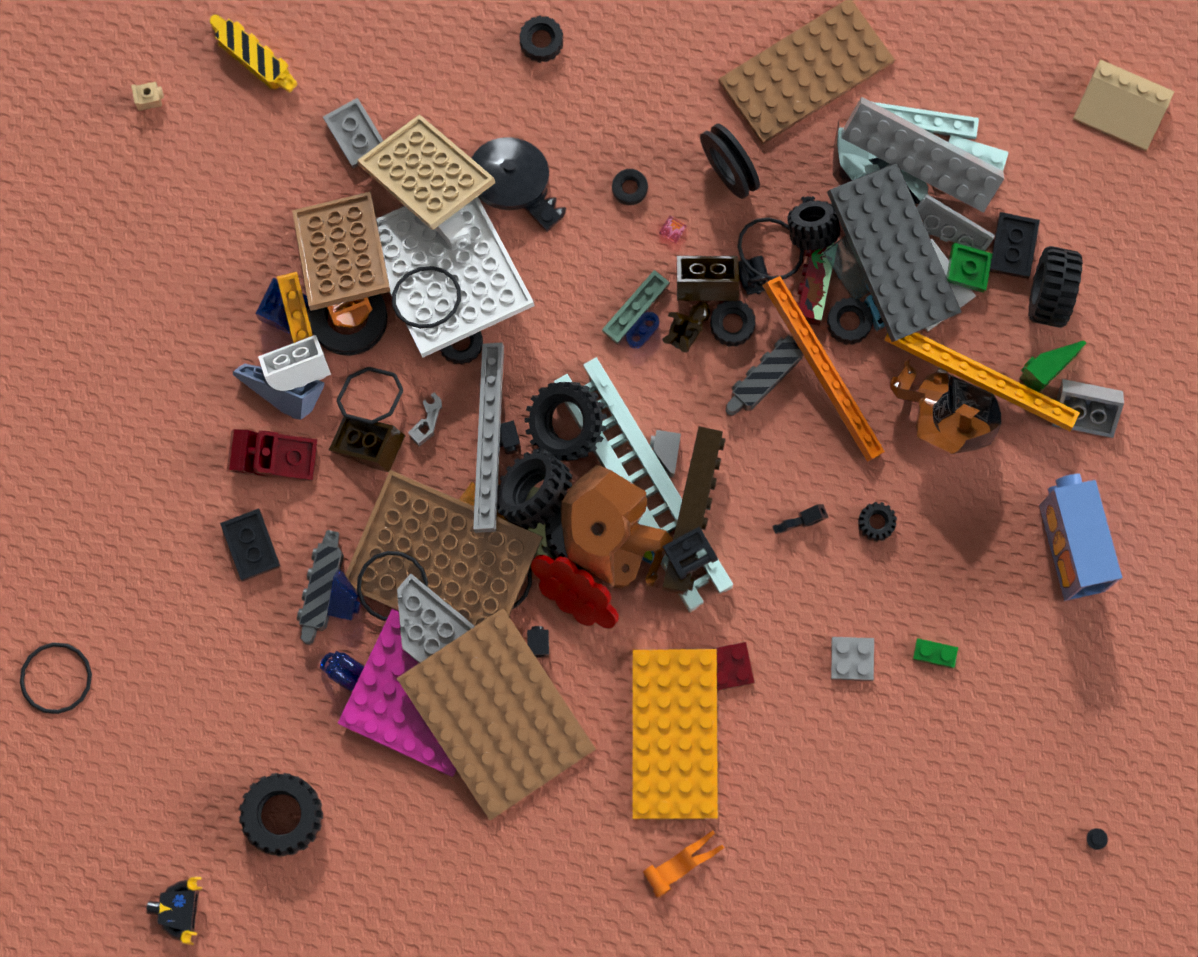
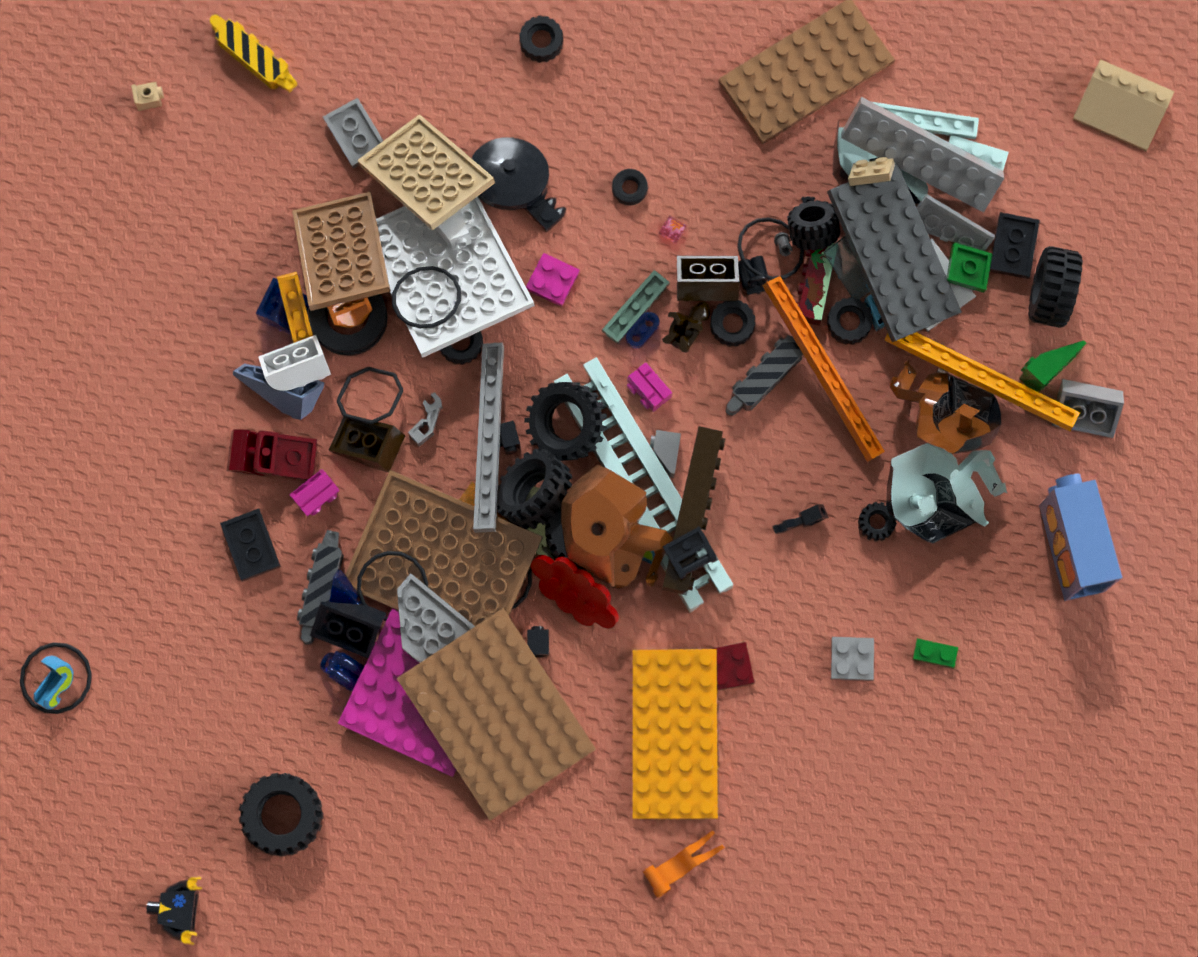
(55, 683): none -> dark azure animal
(315, 493): none -> dark pink brick
(348, 626): none -> black slope
(552, 279): none -> dark pink plate
(648, 387): none -> dark pink brick
(730, 161): black tyre -> none
(782, 240): none -> dark grey pin
(871, 171): none -> tan plate
(937, 495): none -> light aqua piece
(1097, 839): black plate -> none

